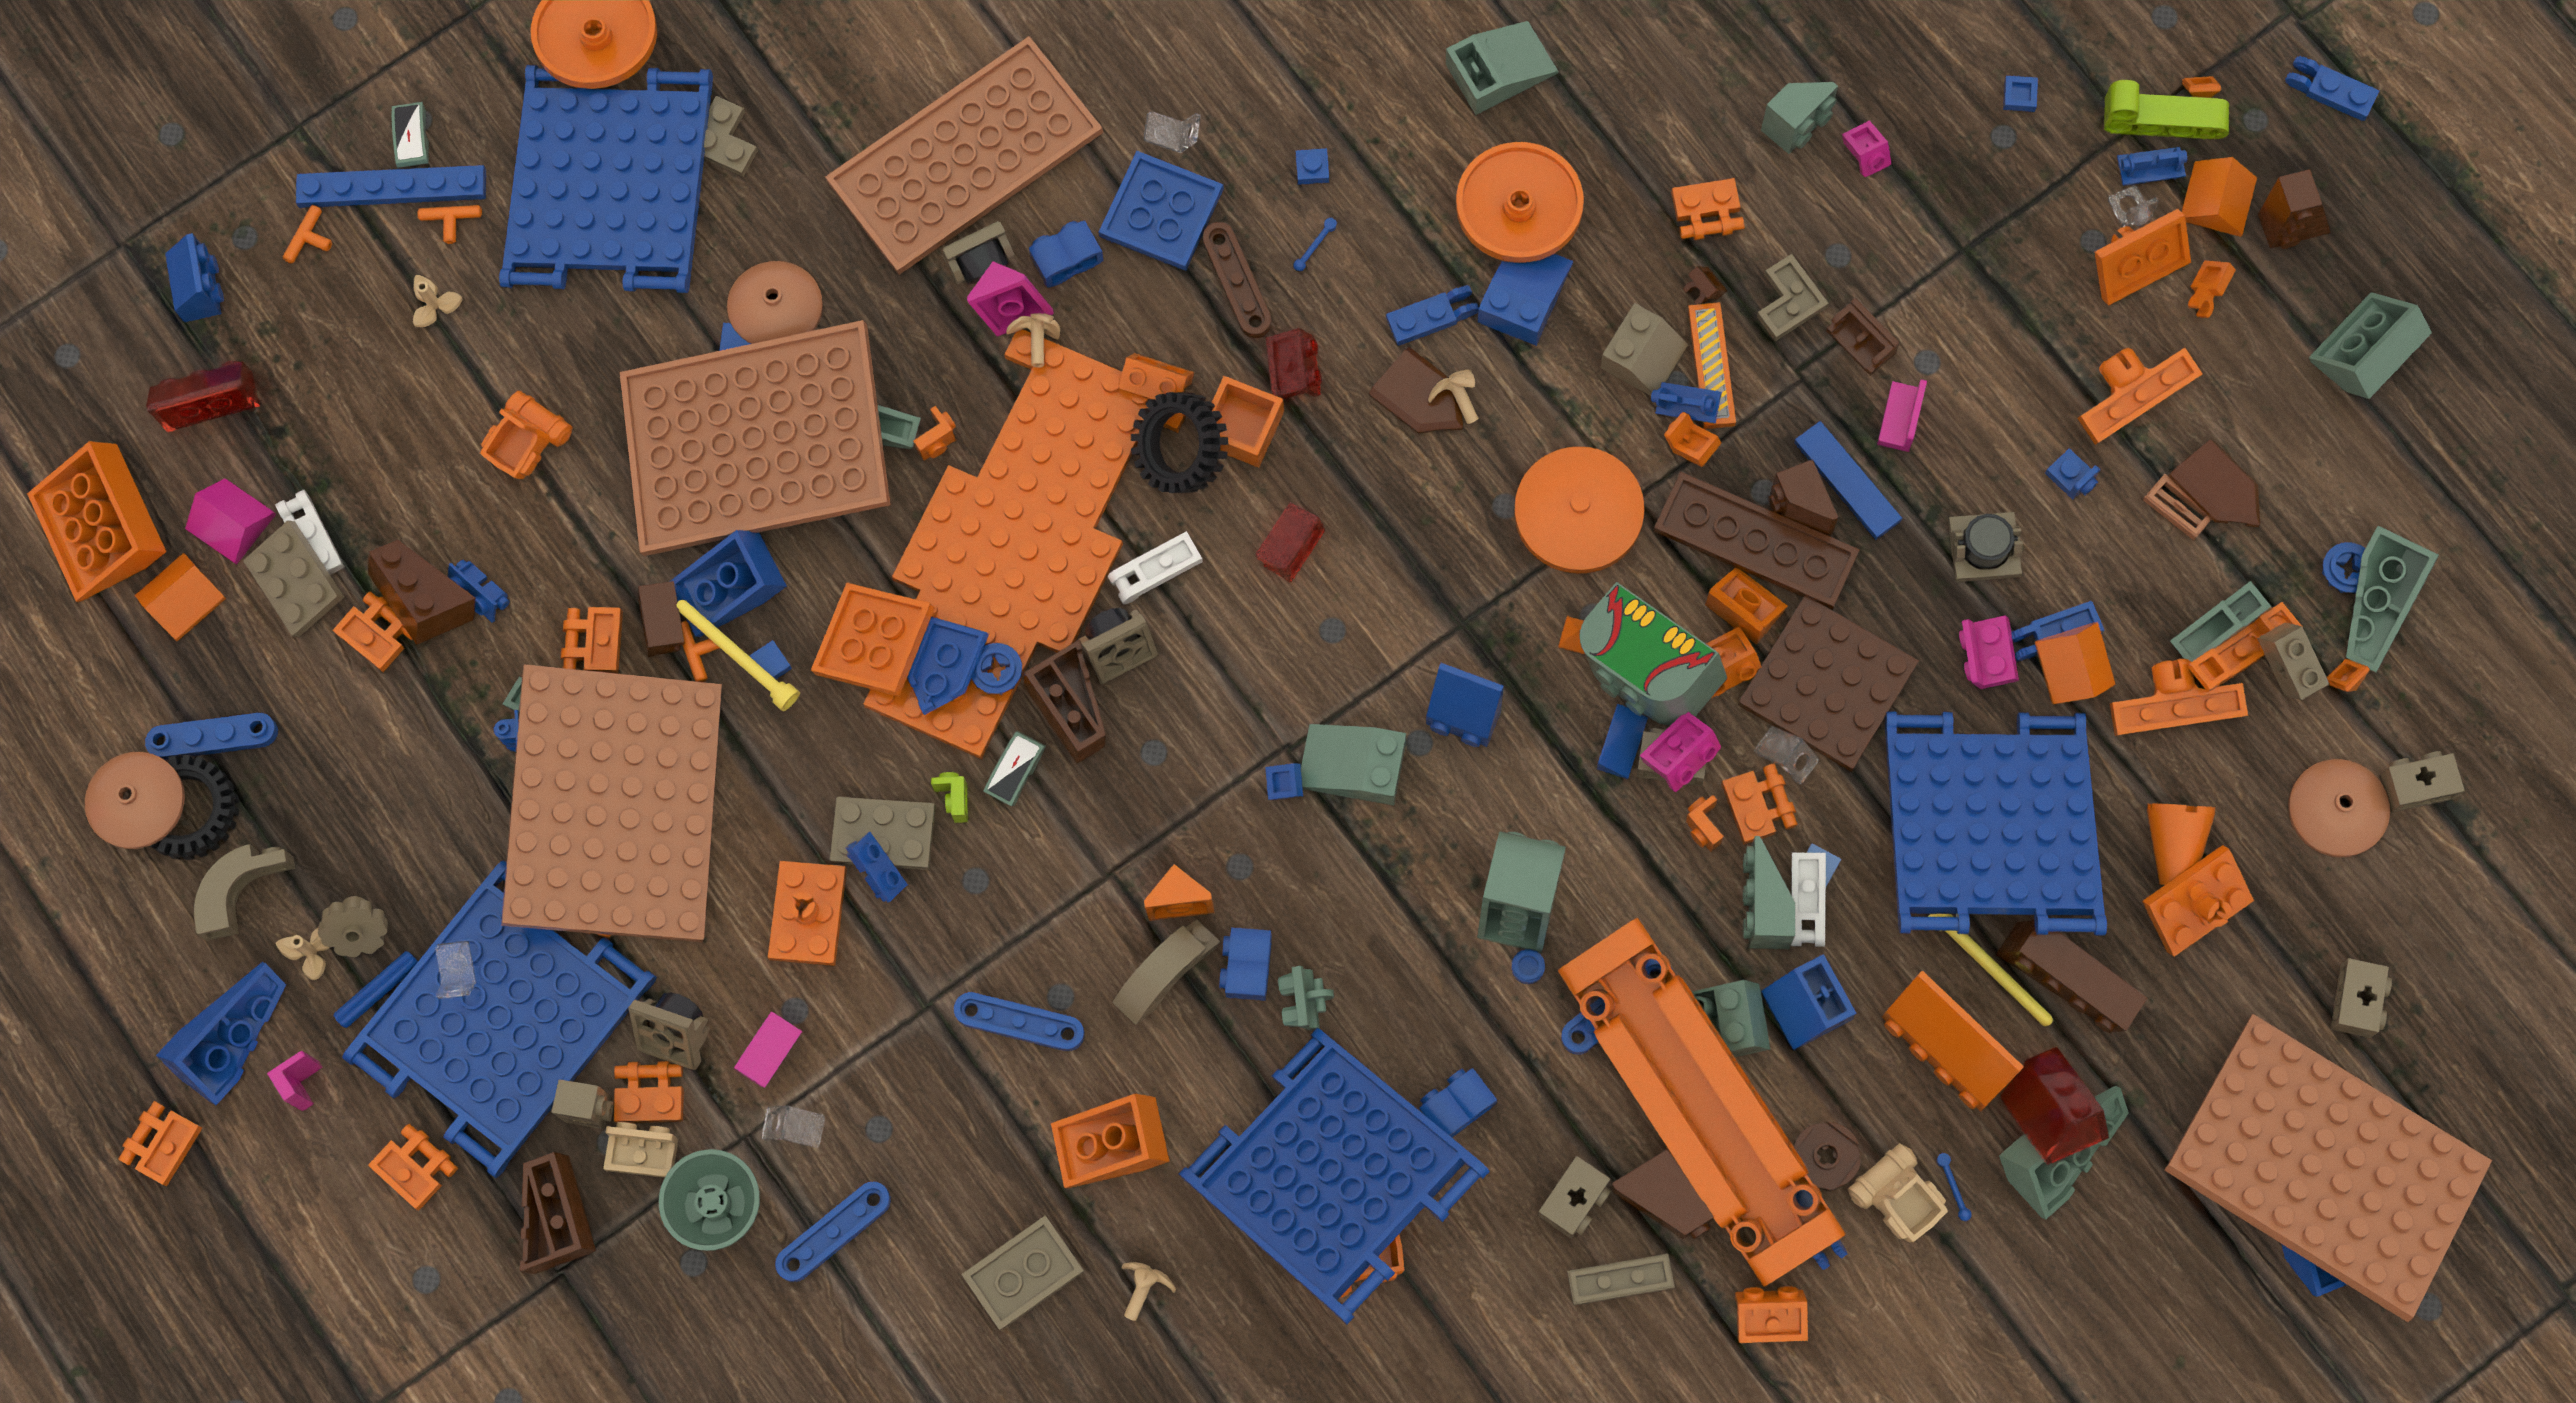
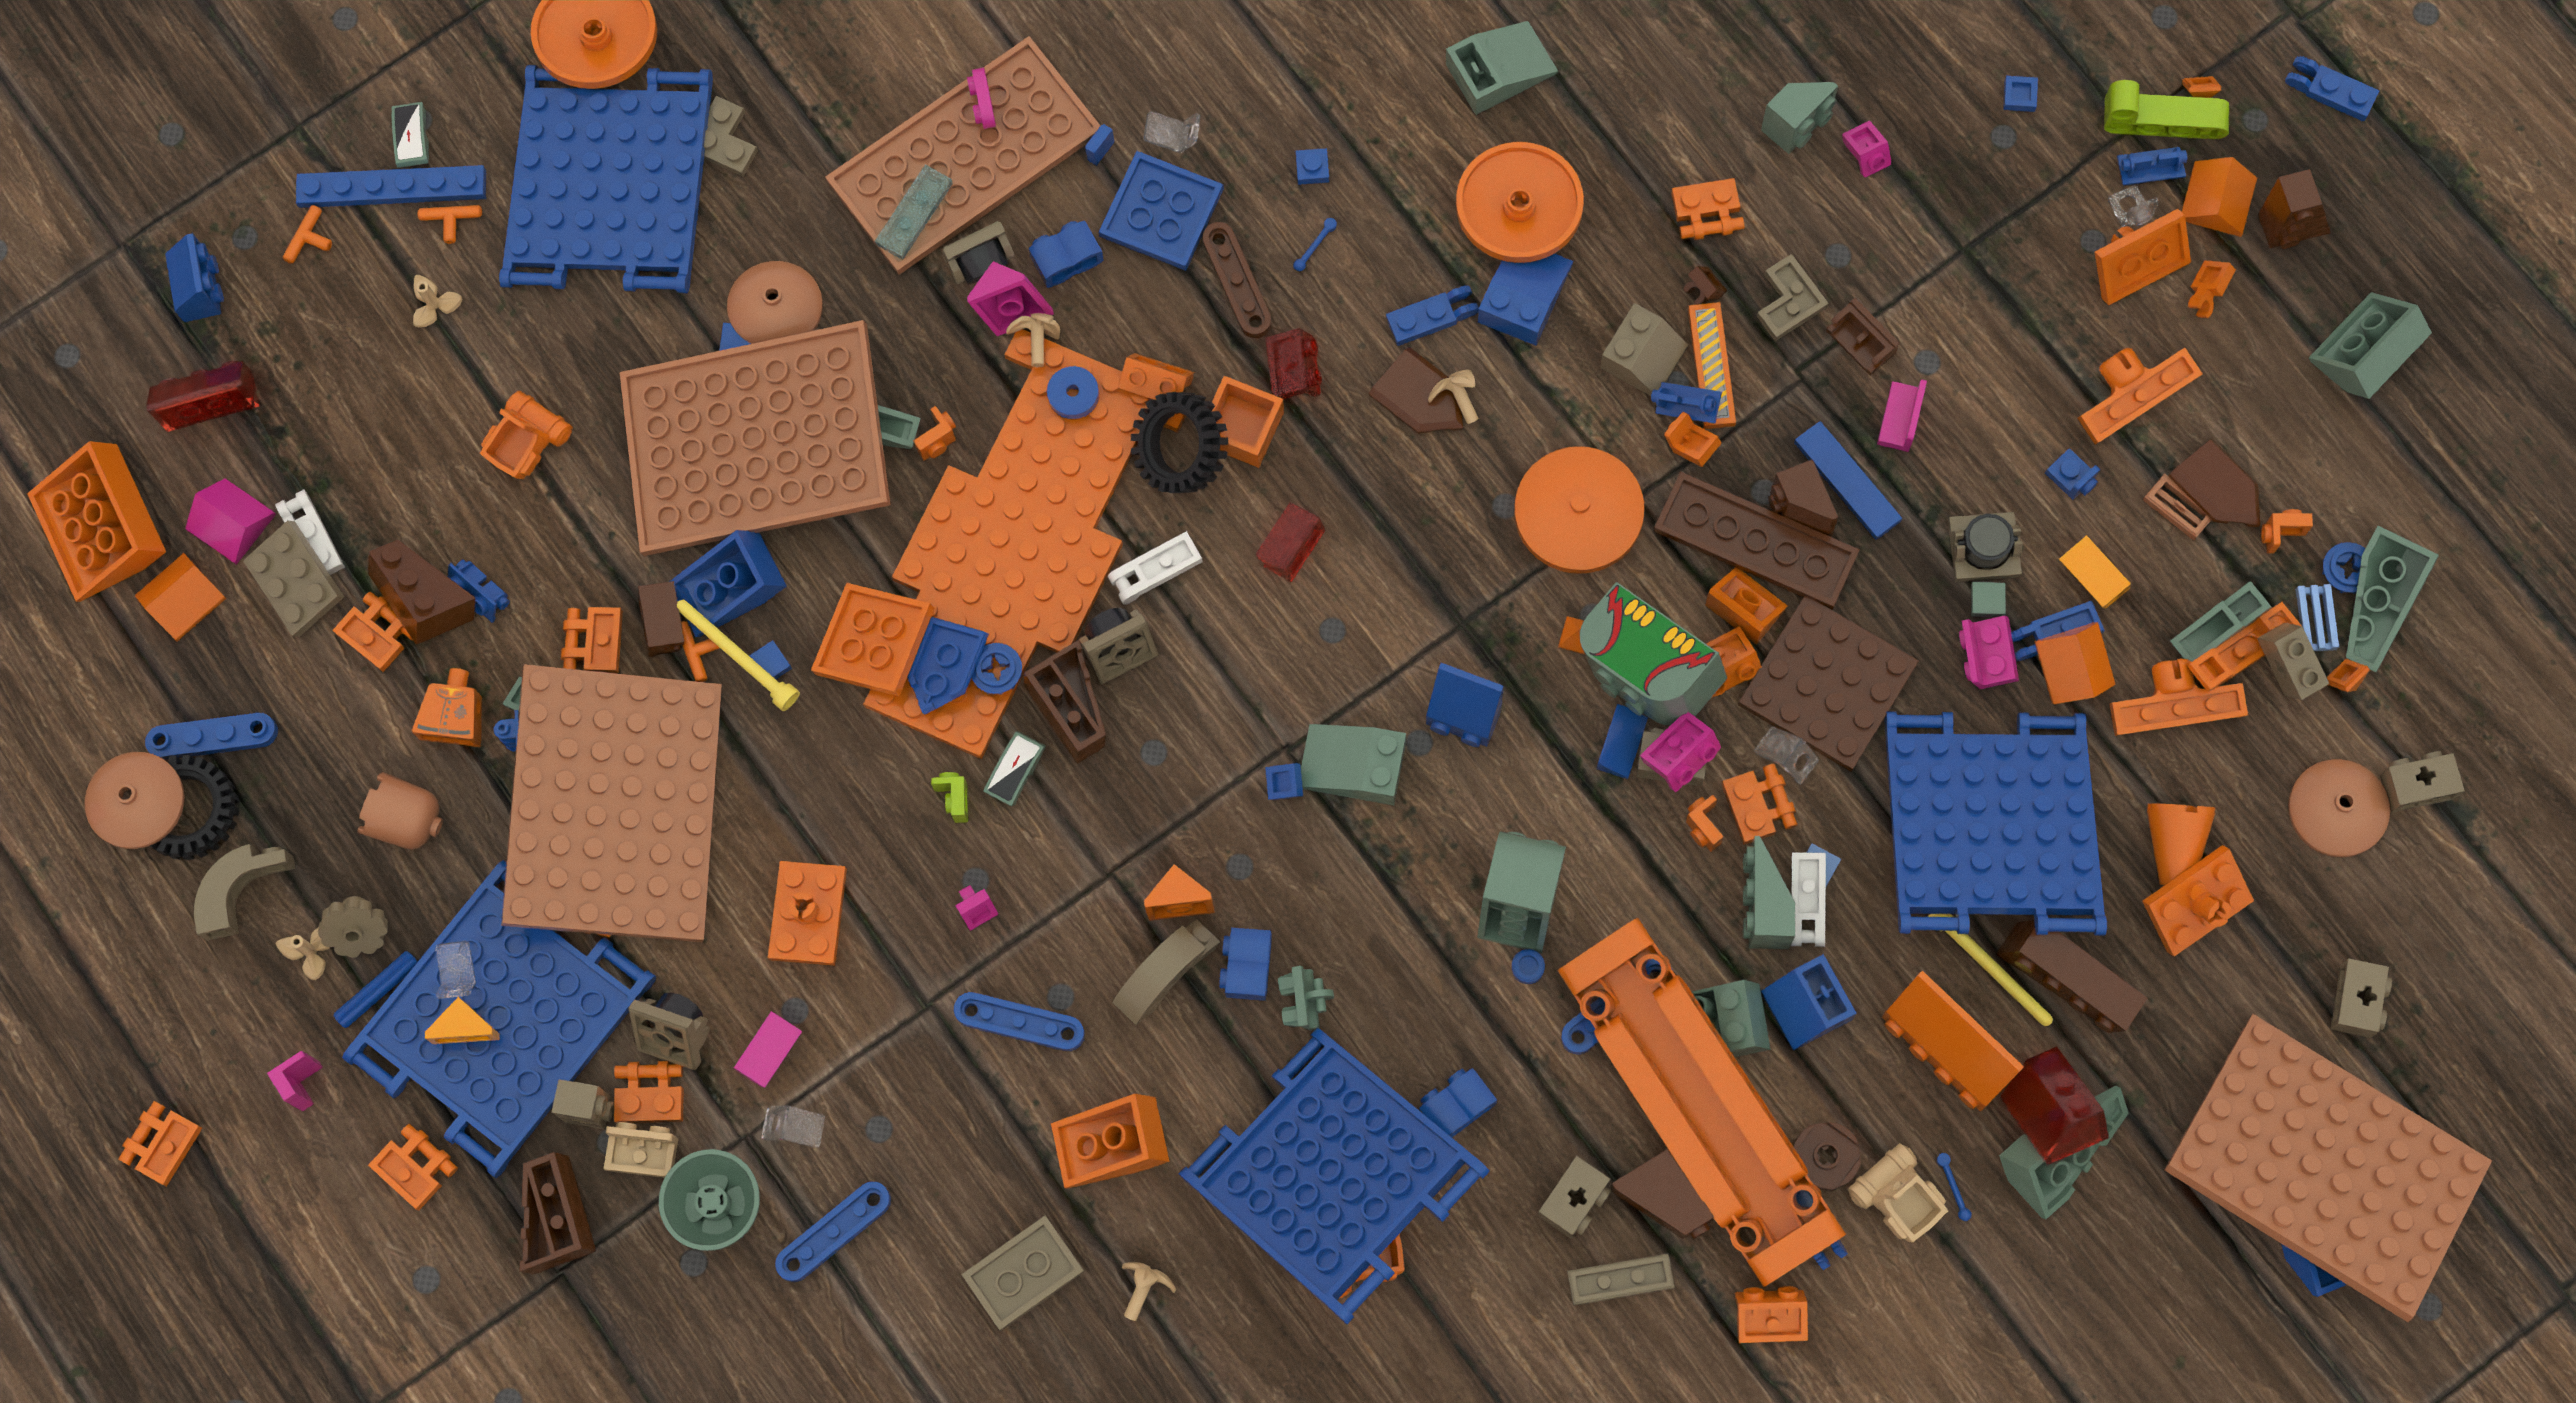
(217, 1041): blue wedge -> none
(400, 813): none -> nougat cylinder
(450, 712): none -> orange torso
(460, 1024): none -> light orange slope
(881, 872): blue hinge -> none
(899, 827): dark tan plate -> none
(914, 212): none -> clear light blue tile
(976, 907): none -> dark pink tile
(979, 86): none -> dark pink plate
(1068, 379): none -> blue piece
(1099, 144): none -> blue tile
(1988, 599): none -> sand green tile
(2095, 572): none -> light orange hinge
(2288, 523): none -> orange bracket
(2315, 591): none -> light blue tile

